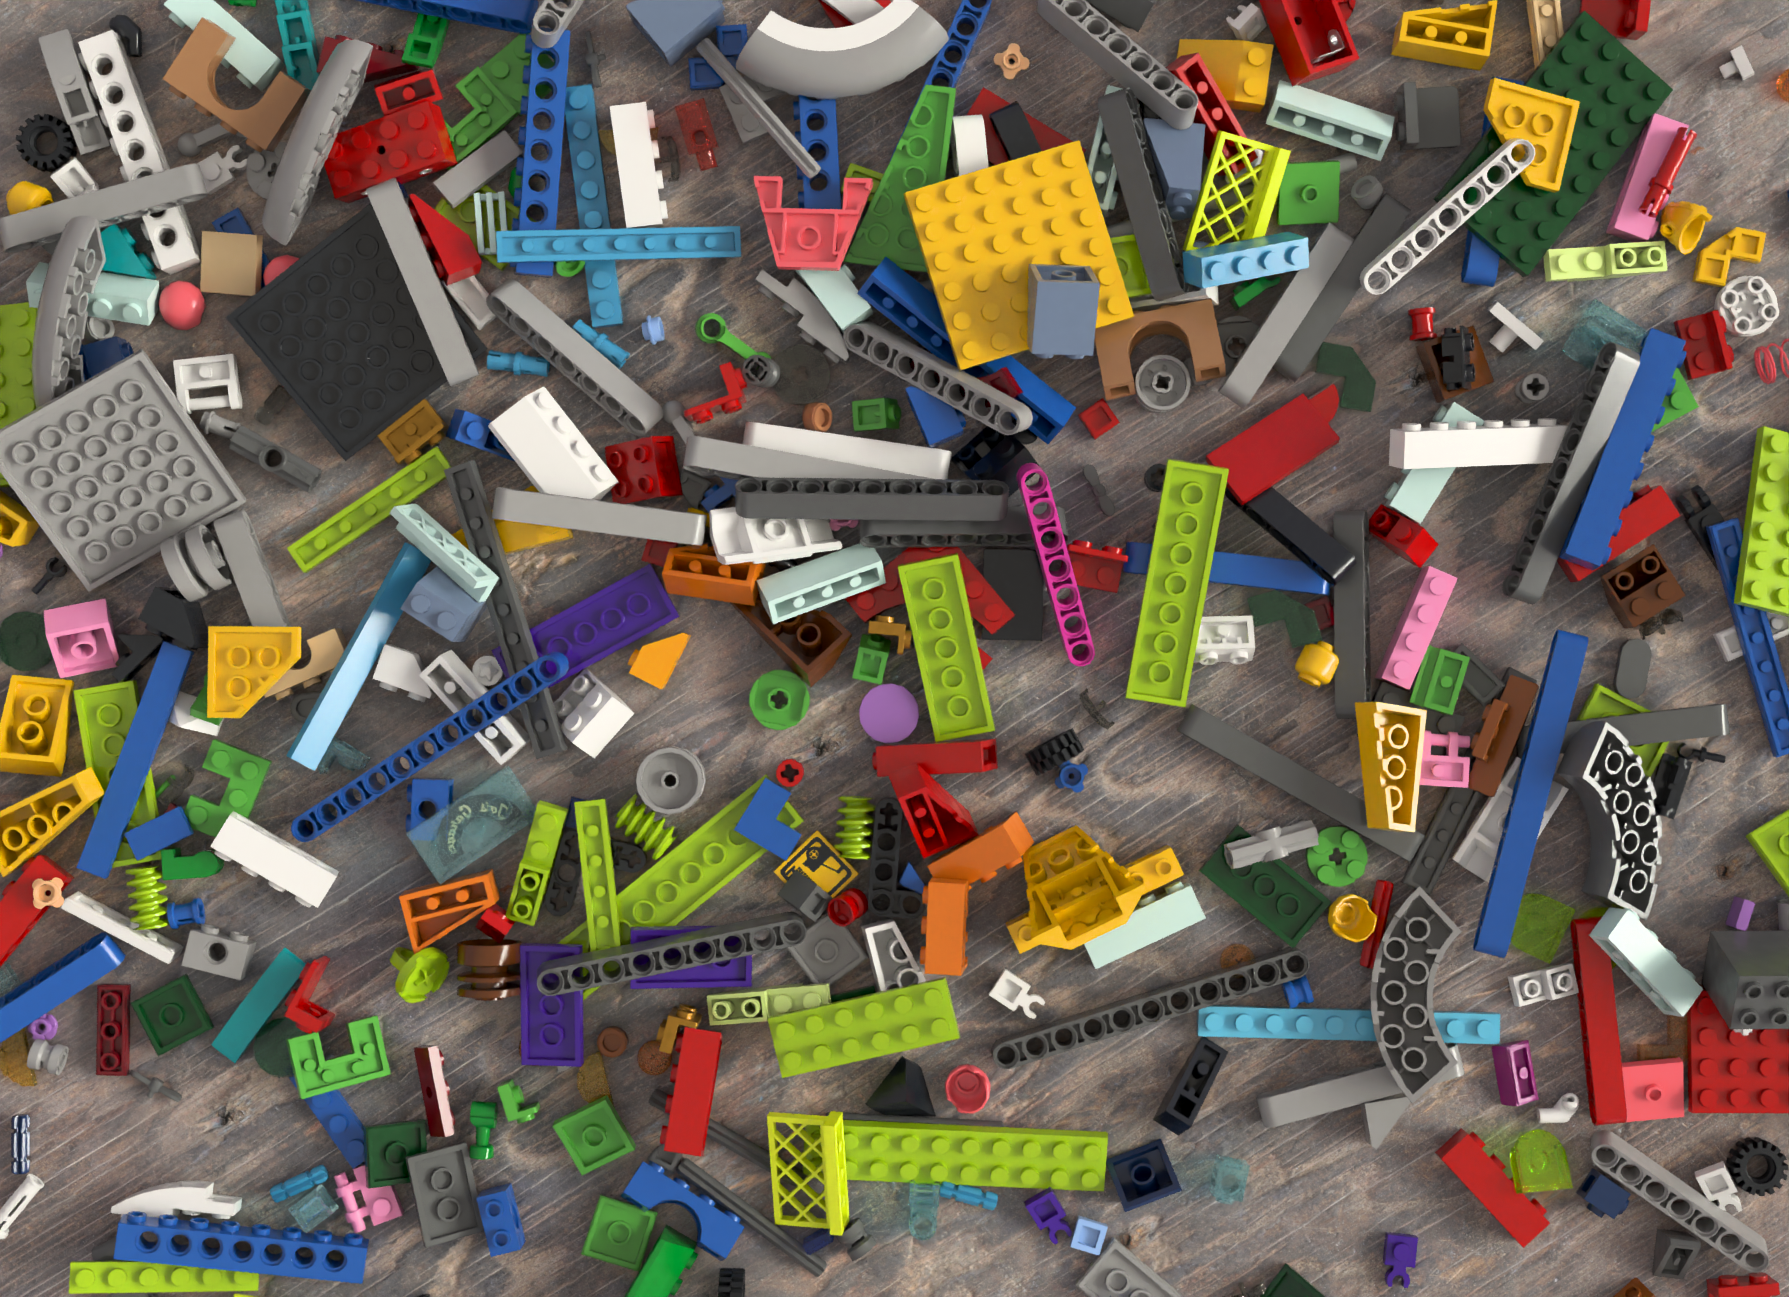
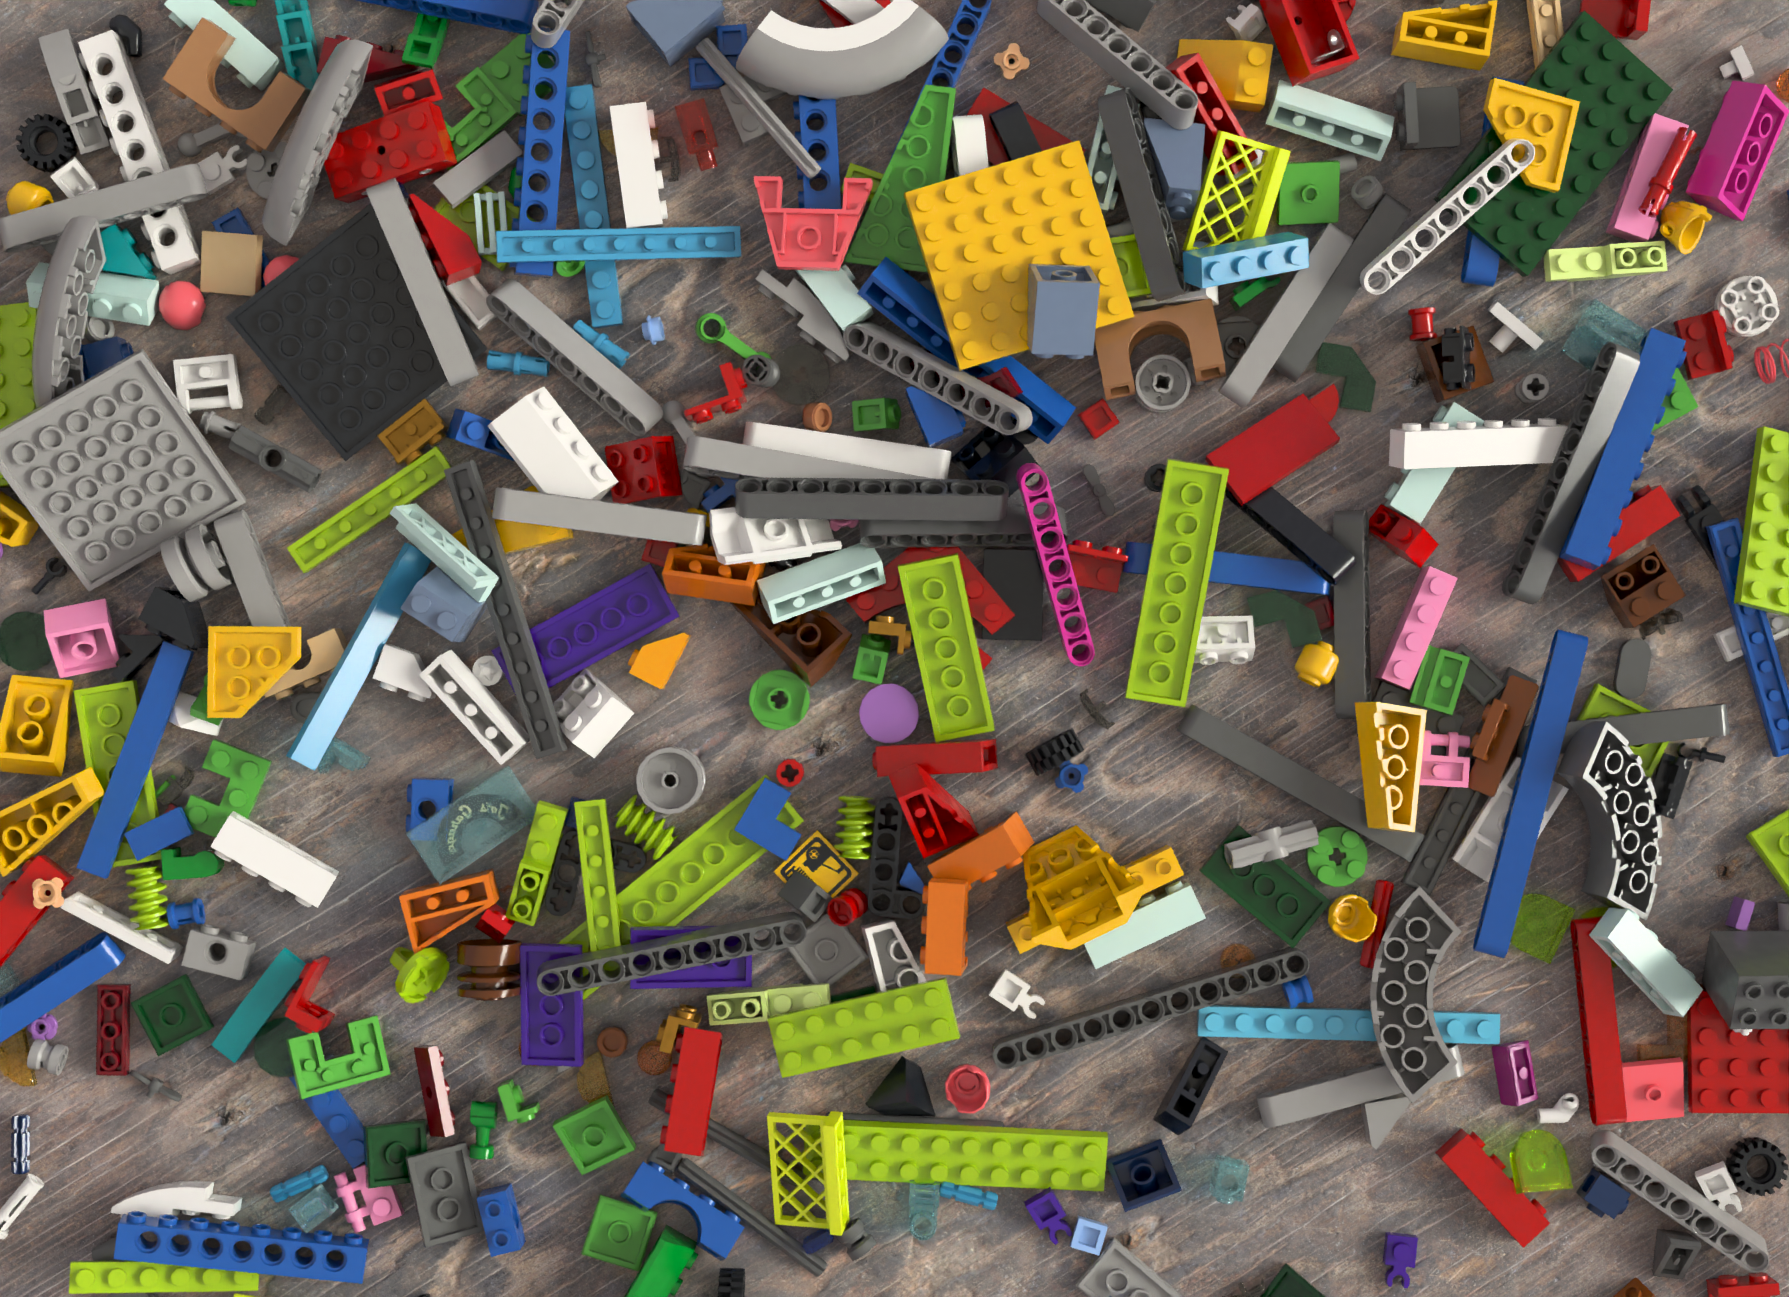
(418, 756): blue beam -> none
(1543, 984): white slope -> none
(1714, 260): yellow tile -> none
(1737, 149): none -> dark pink slope

